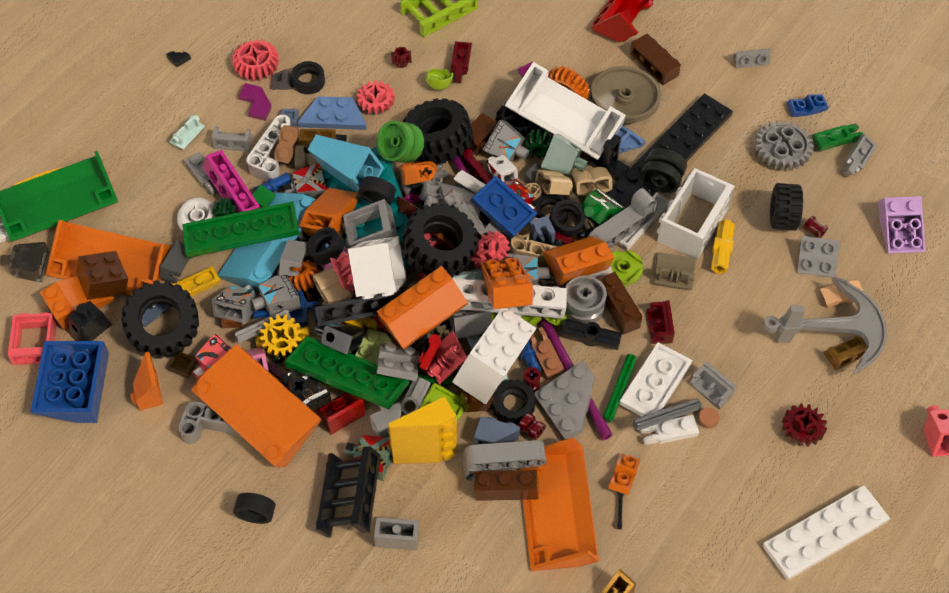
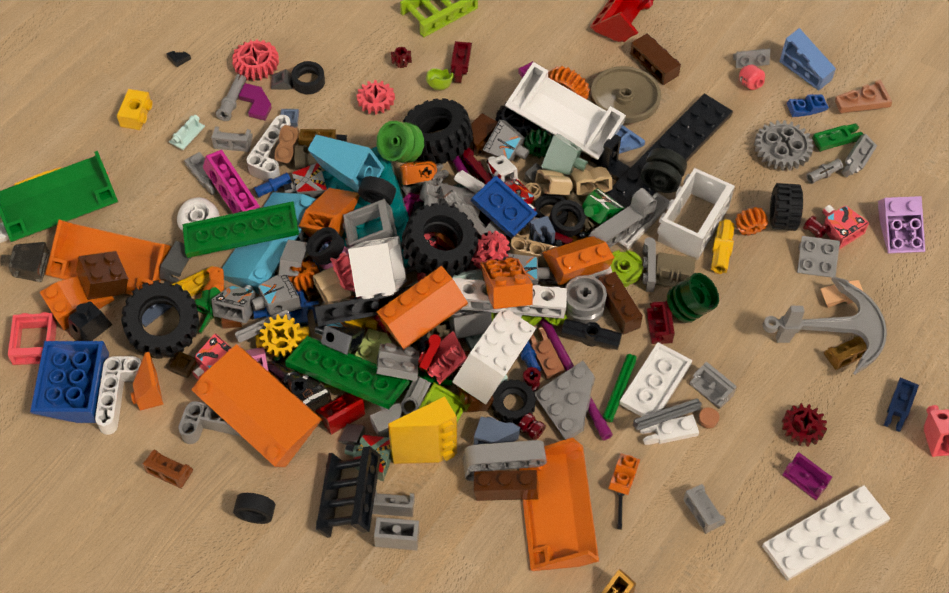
(114, 395): none -> white beam
(134, 109): none -> yellow brick
(167, 469): none -> dark orange hinge
(211, 289): none -> animal
(223, 207): dark green gear -> none
(228, 103): none -> light grey pin
(263, 196): green tile -> none
(333, 114): medium blue wing -> none
(352, 434): none -> dark grey slope
(394, 504): none -> light grey hinge
(406, 207): copper slope -> none
(649, 263): none -> light grey plate
(693, 298): none -> dark green wheel
(703, 509): none -> light grey hinge
(751, 221): none -> orange gear
(752, 77): none -> coral head
(806, 60): none -> medium blue wedge
(807, 476): none -> magenta hinge
(833, 166): none -> light grey pin
(844, 224): none -> coral torso
(864, 99): none -> nougat wing
(901, 402): none -> dark blue hinge

